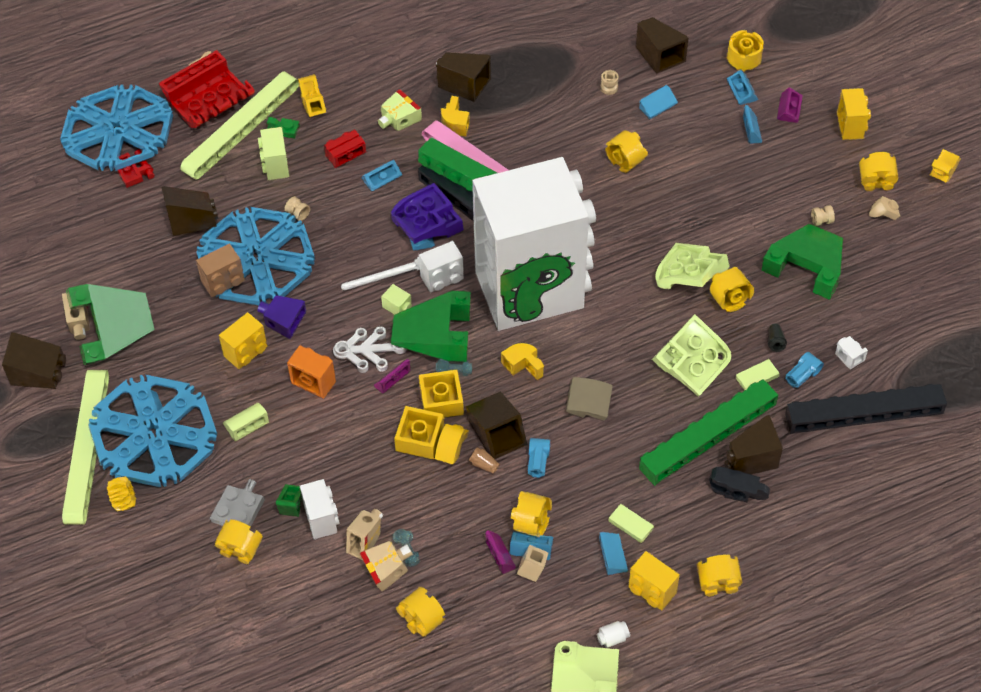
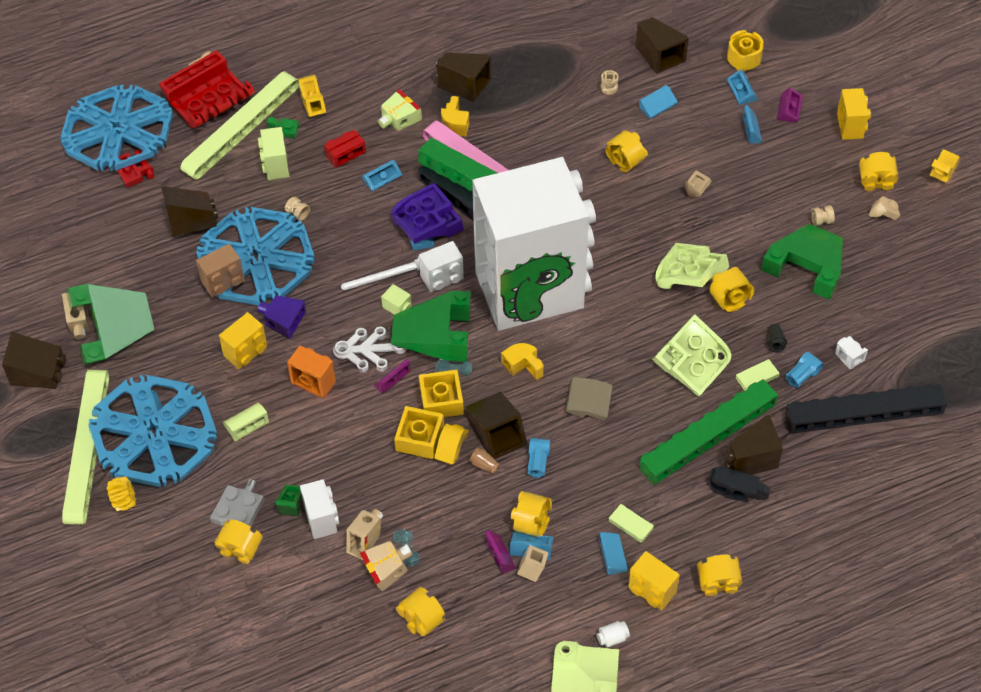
(696, 184): none -> tan plate

